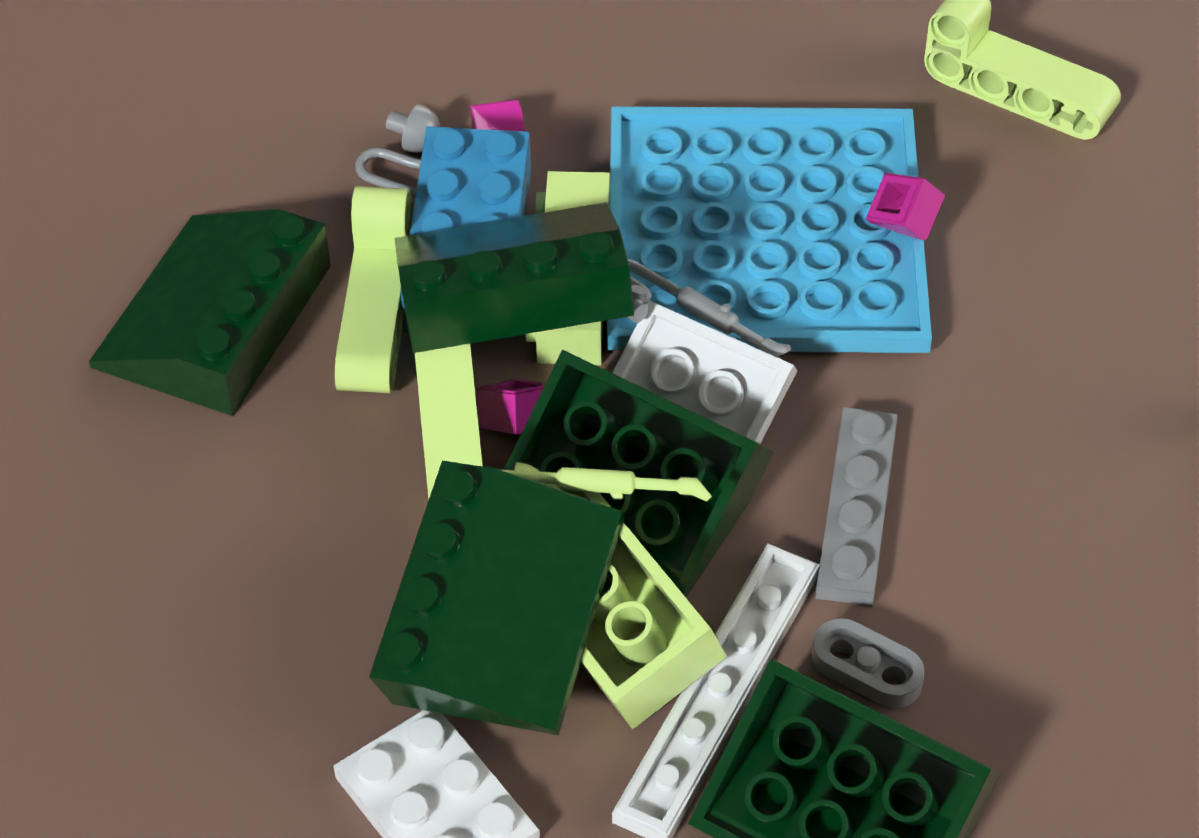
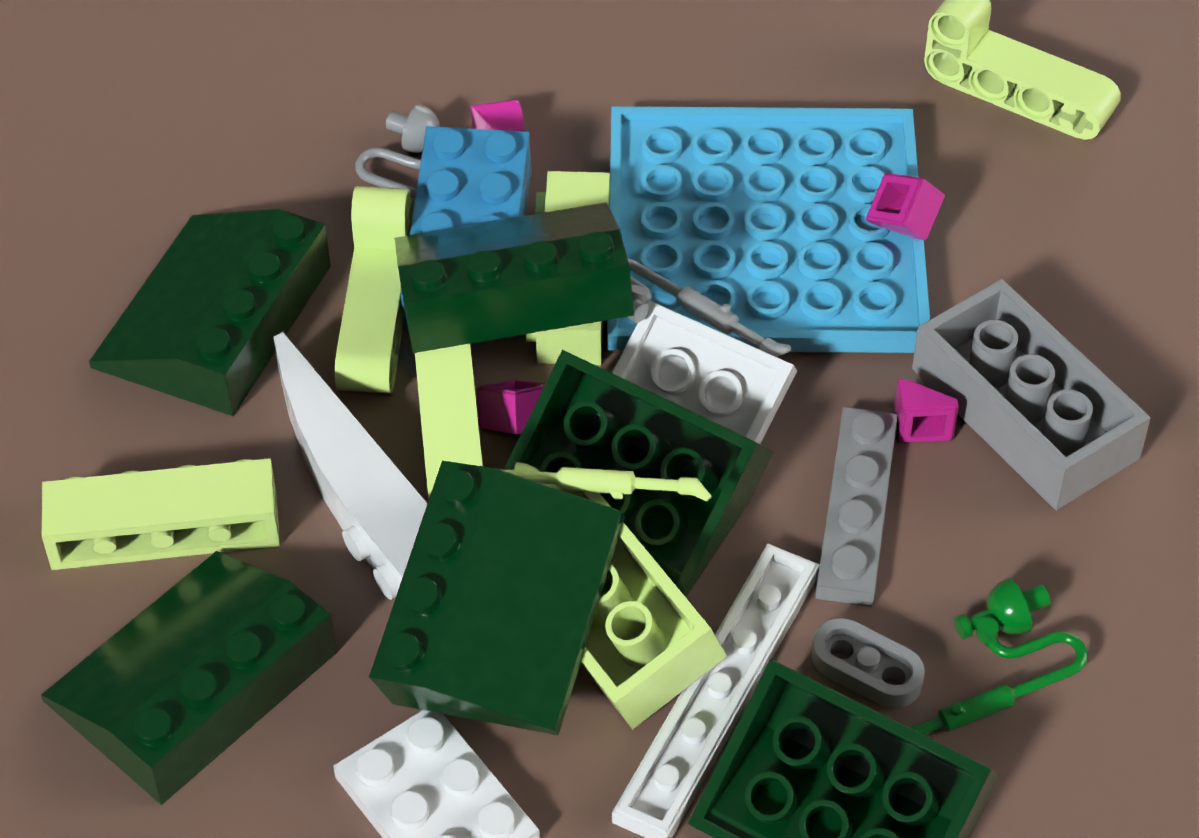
(159, 514): none -> yellowish green brick
(194, 671): none -> dark green slope
(353, 474): none -> white slope
(923, 413): none -> dark pink slope
(1009, 612): none -> green piece
(1030, 394): none -> light grey brick

